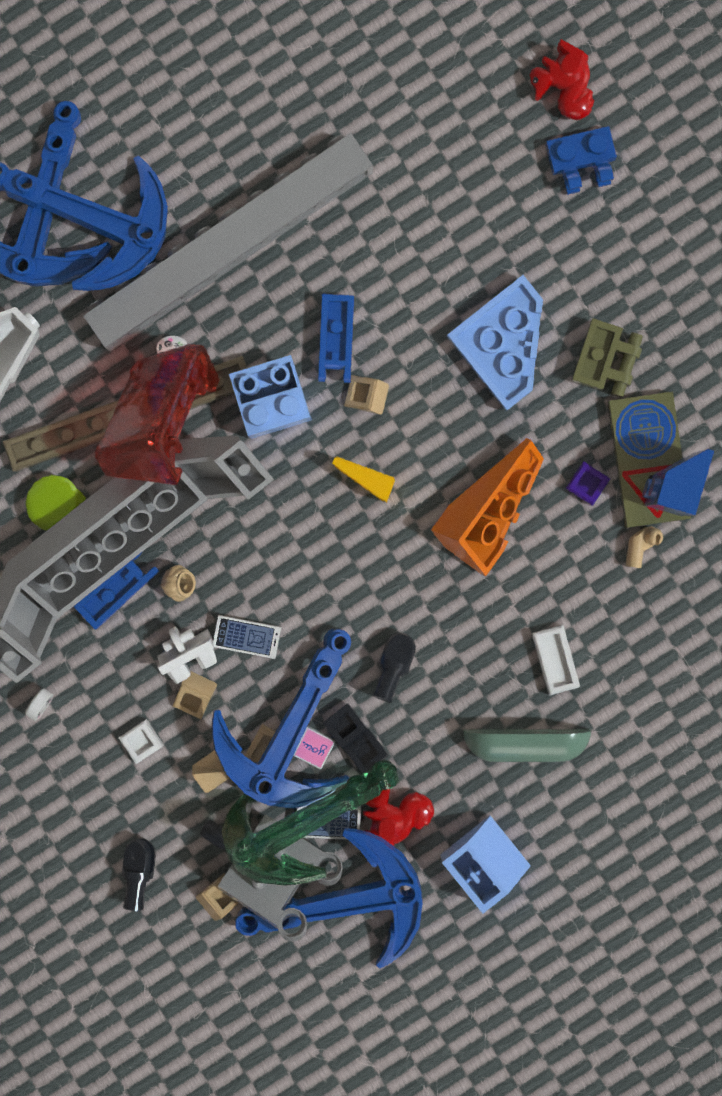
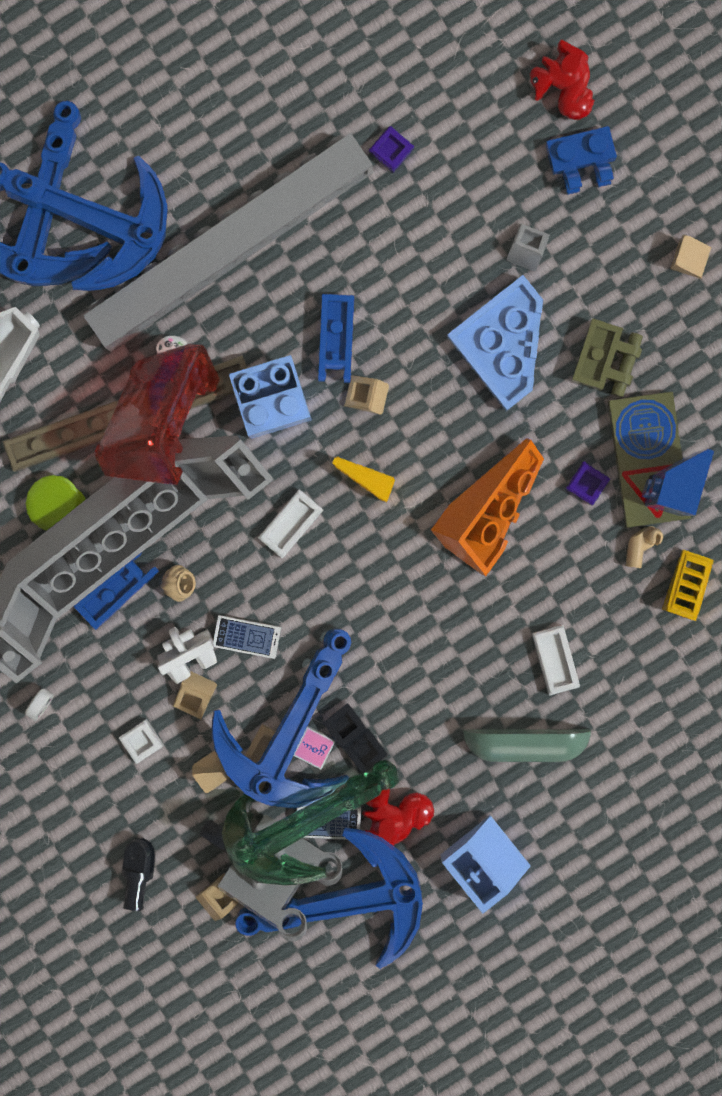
(290, 524): none -> white tile
(391, 149): none -> dark purple tile
(394, 663): black arm -> none
(528, 247): none -> light grey slope
(690, 256): none -> tan slope
(697, 598): none -> yellow slope

